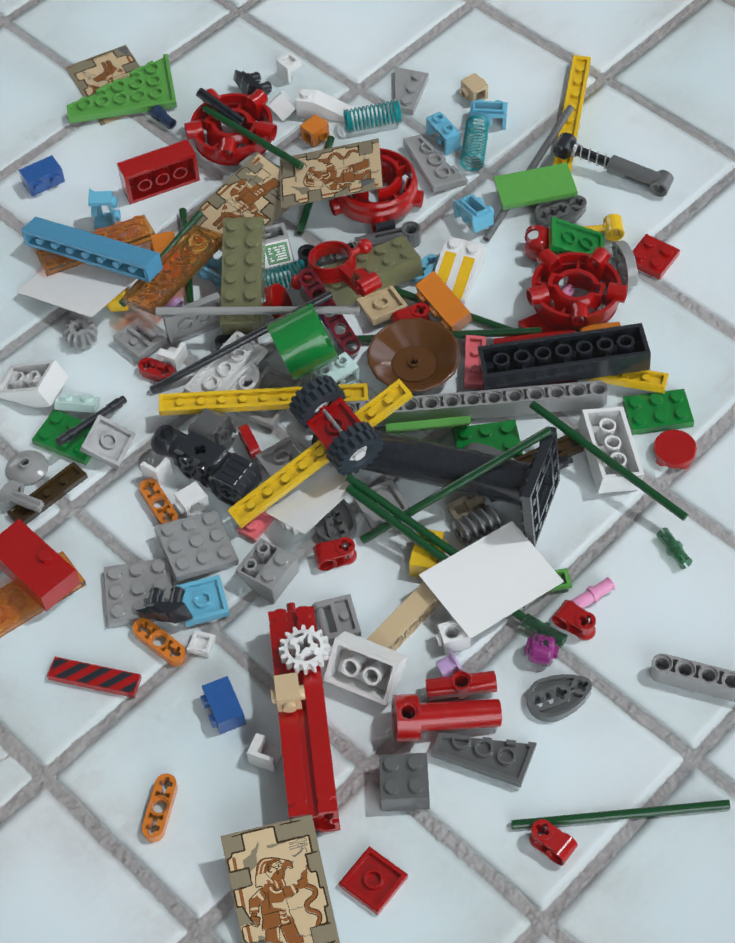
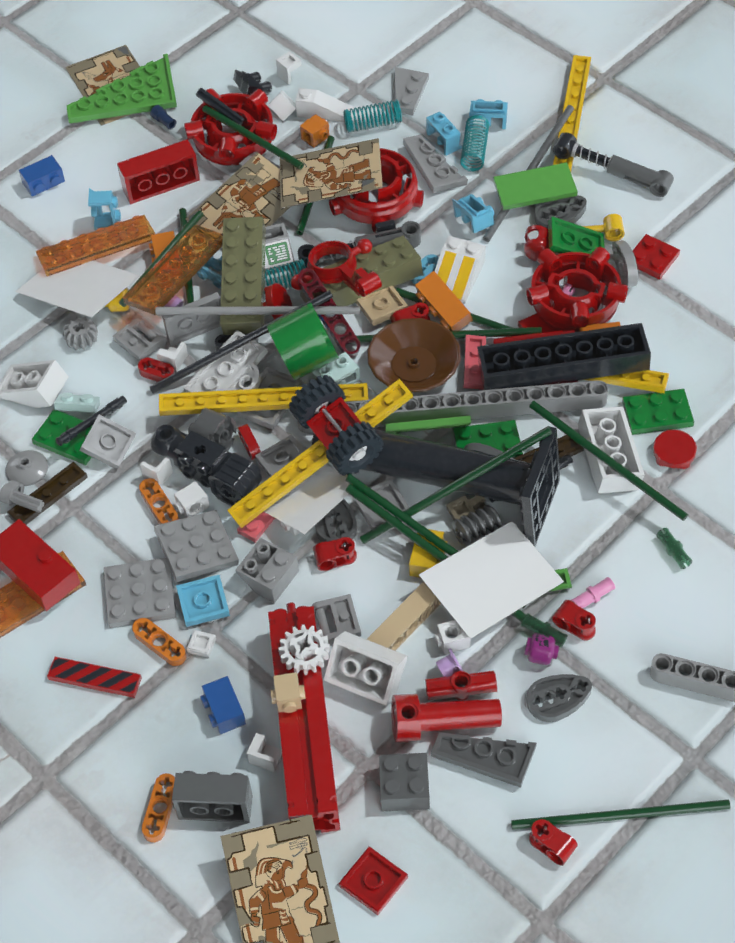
(92, 249): dark azure brick -> none
(172, 611): black connector -> none
(212, 797): none -> dark grey brick
(474, 88): tan brick -> none

